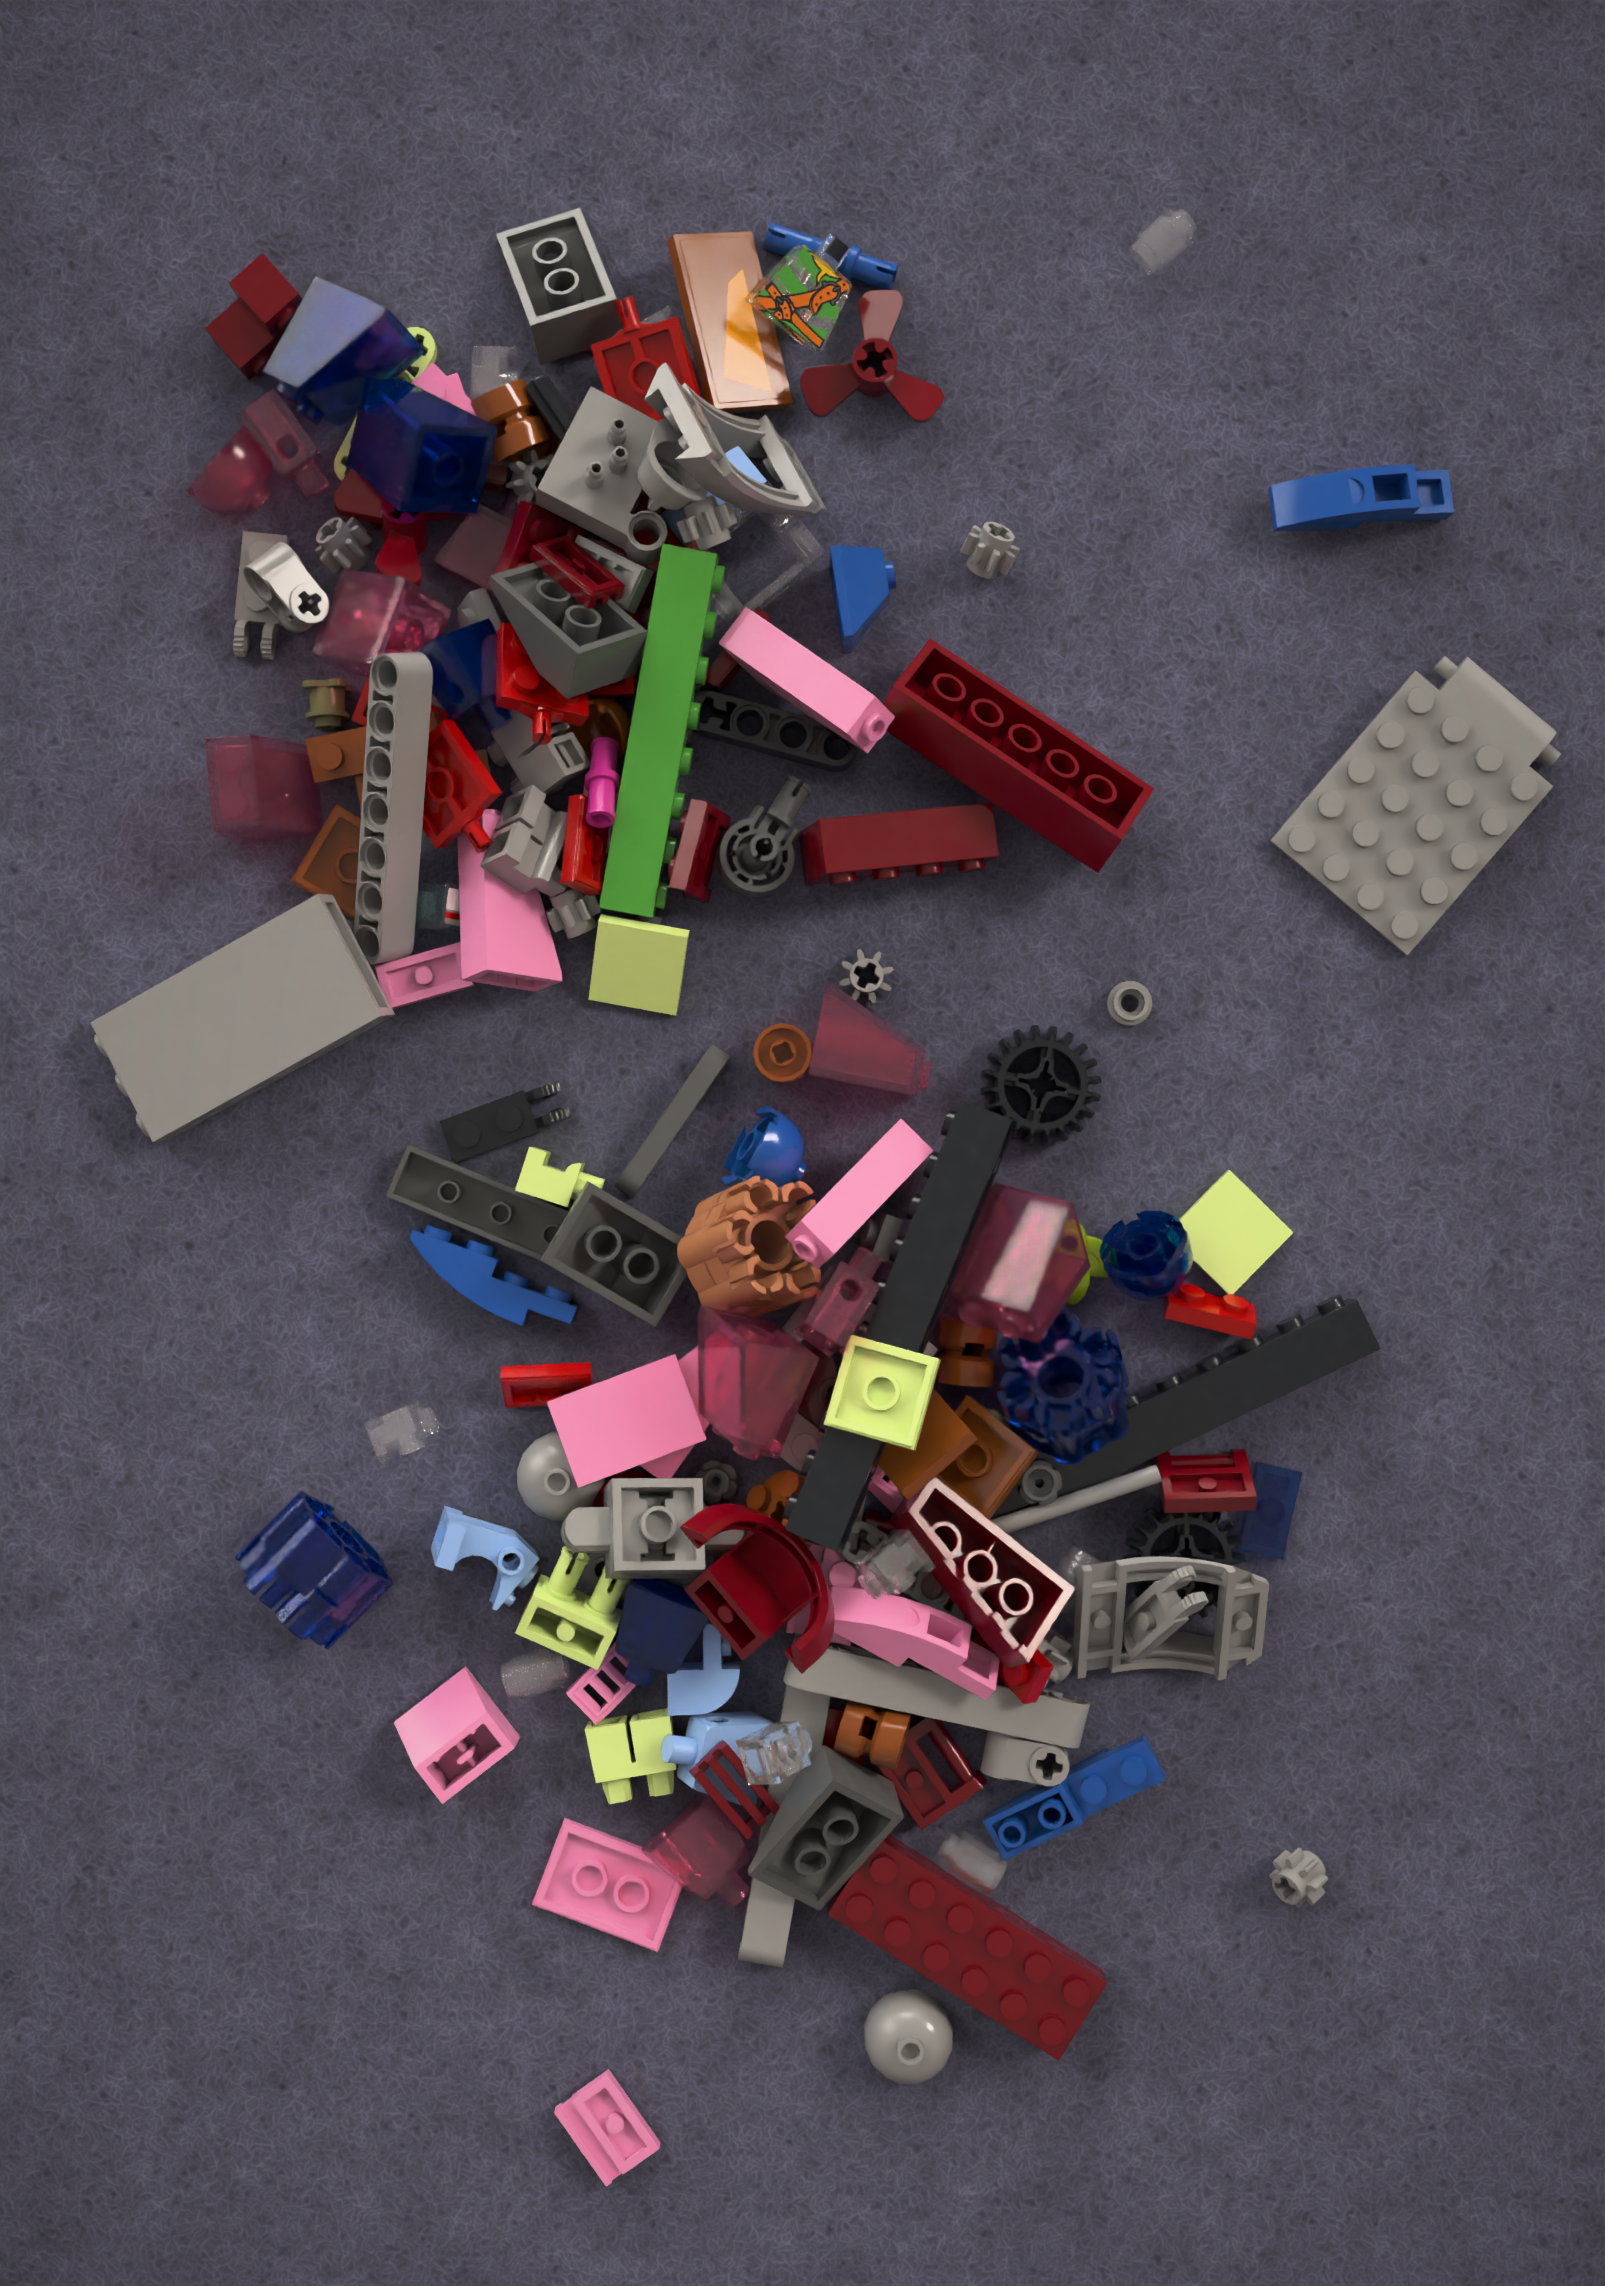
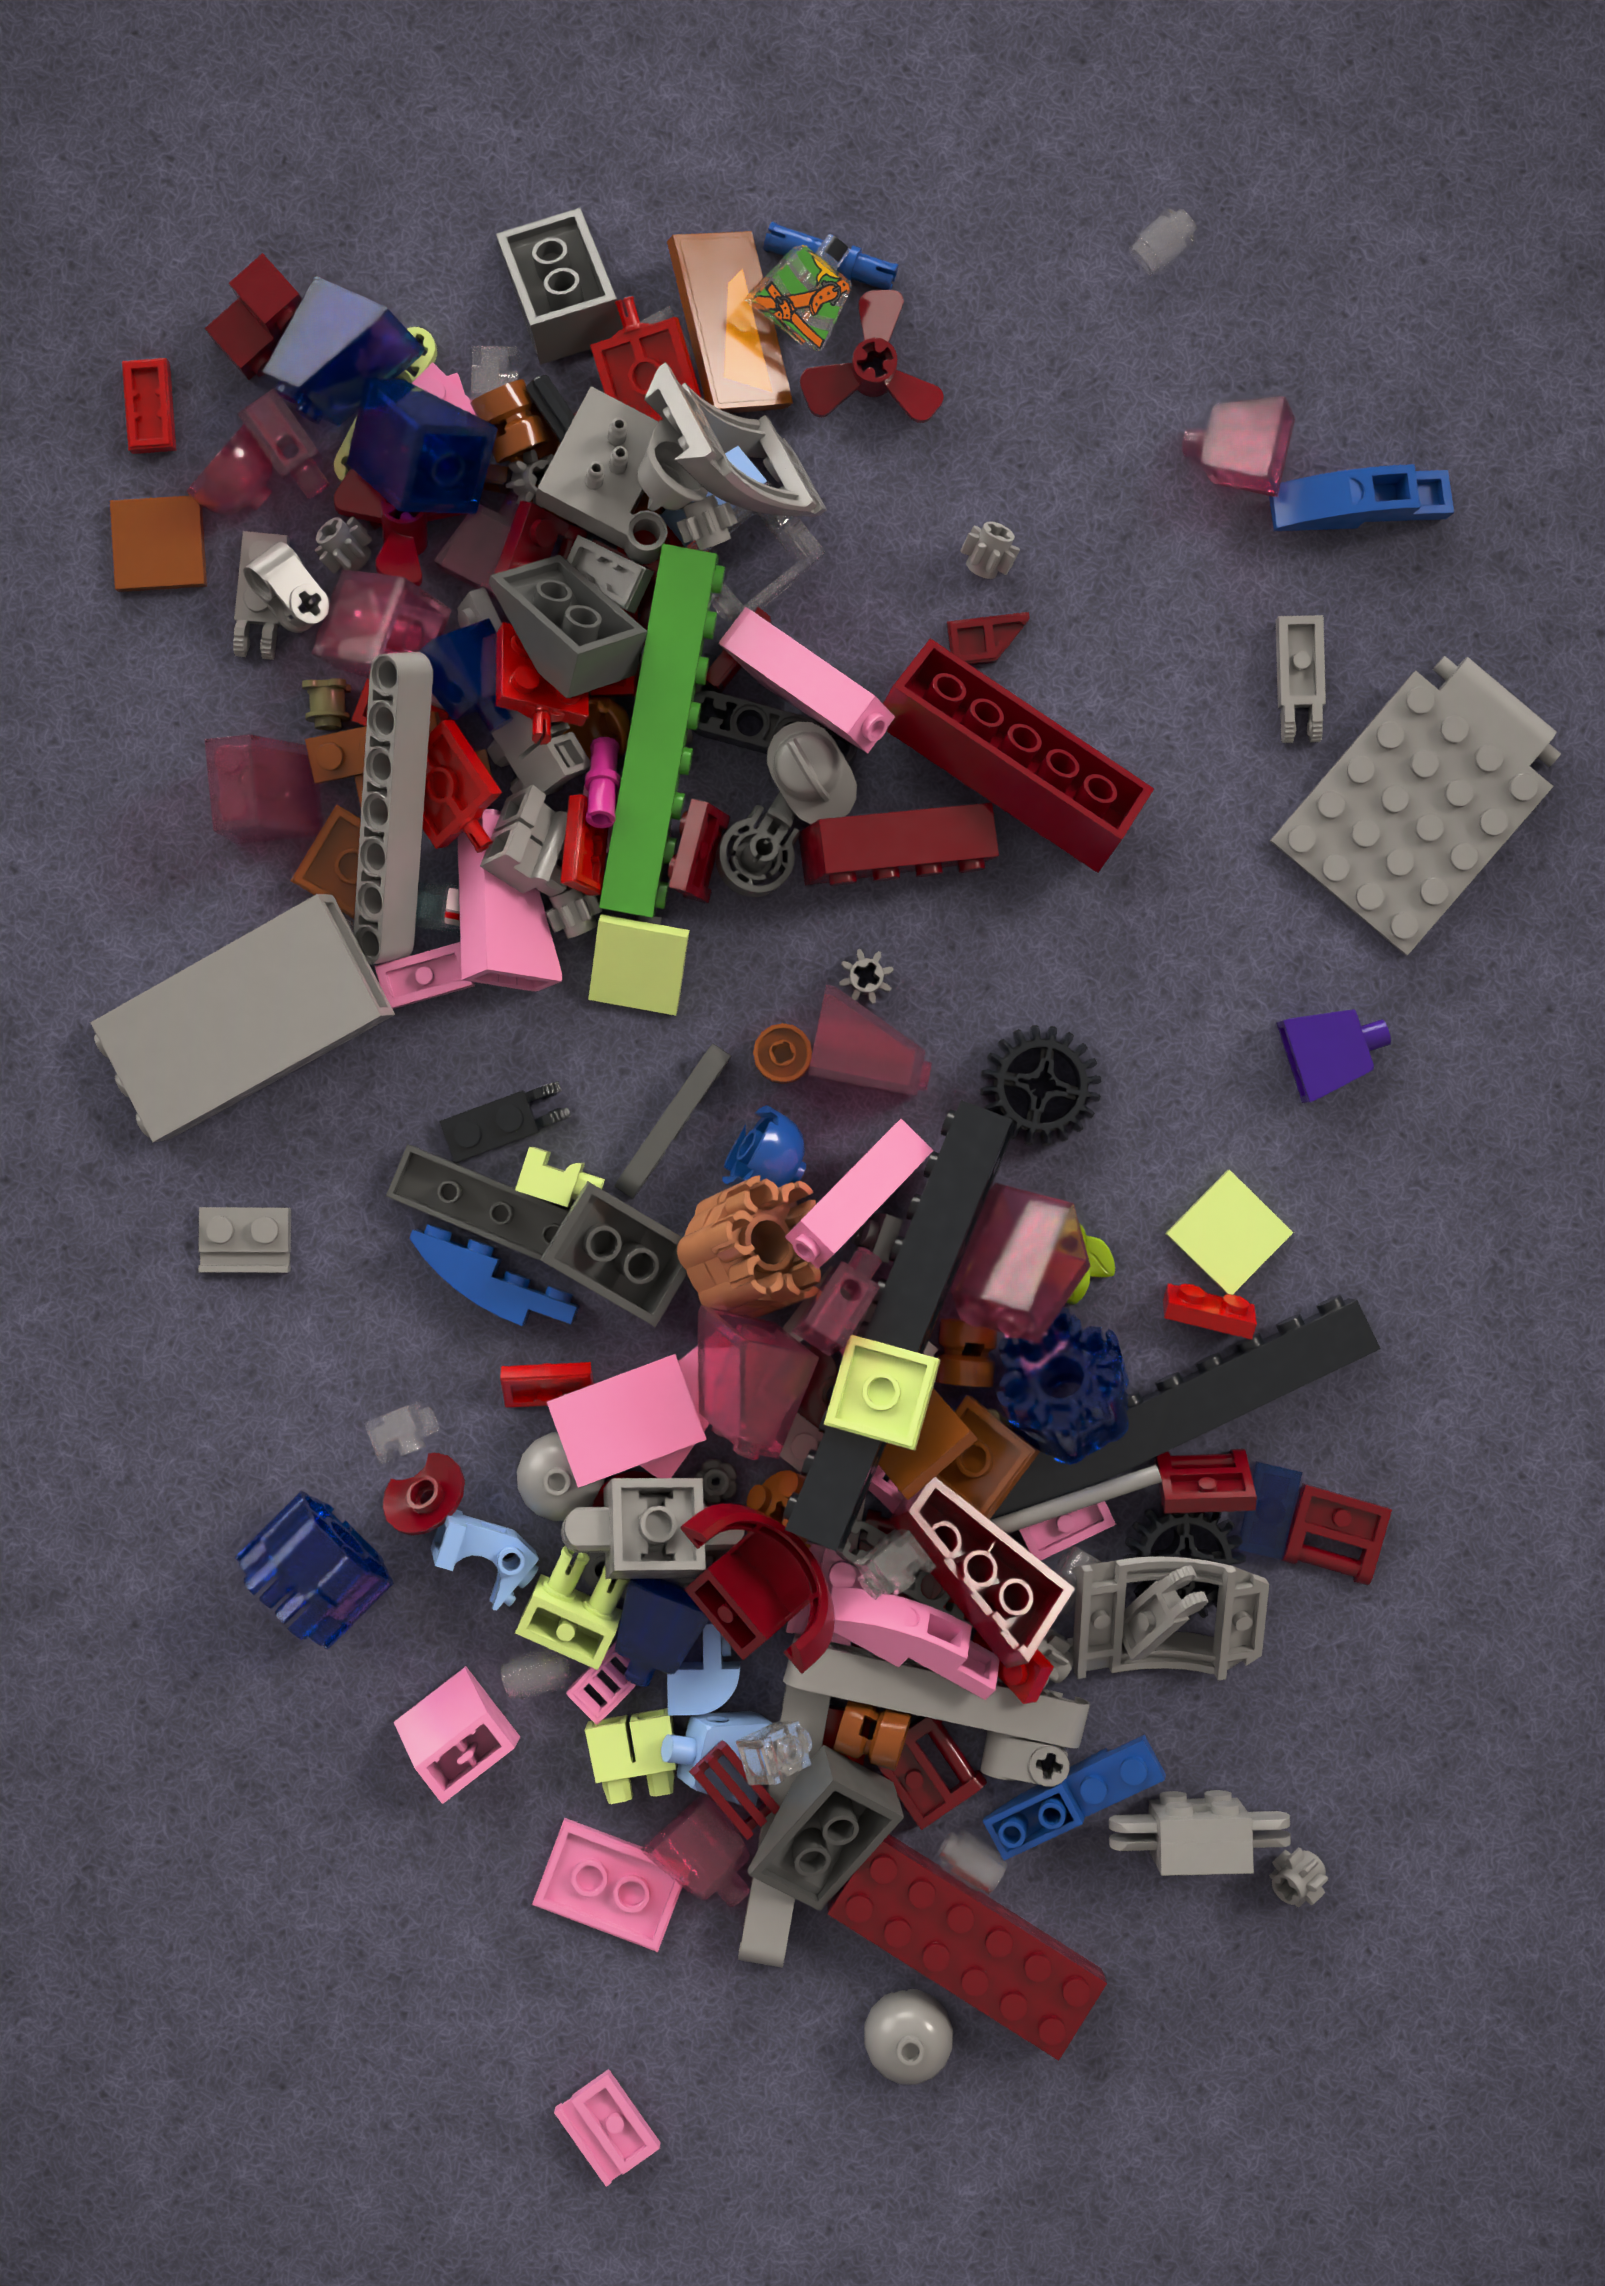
(149, 405): none -> red plate
(158, 543): none -> dark orange tile
(244, 1239): none -> light grey plate
(408, 1502): none -> dark red dish
(576, 571): dark red tile -> none
(811, 772): none -> light grey piece
(859, 589): blue slope -> none
(984, 638): none -> dark red tile
(1052, 1483): dark grey plate -> none
(1066, 1530): none -> bright pink plate
(1143, 998): light grey plate -> none
(1147, 1256): clear blue cylinder -> none
(1200, 1833): none -> light grey brick
(1244, 444): none -> clear pink torso
(1300, 673): none -> light grey hinge
(1330, 1050): none -> dark purple torso
(1342, 1520): none -> dark red plate

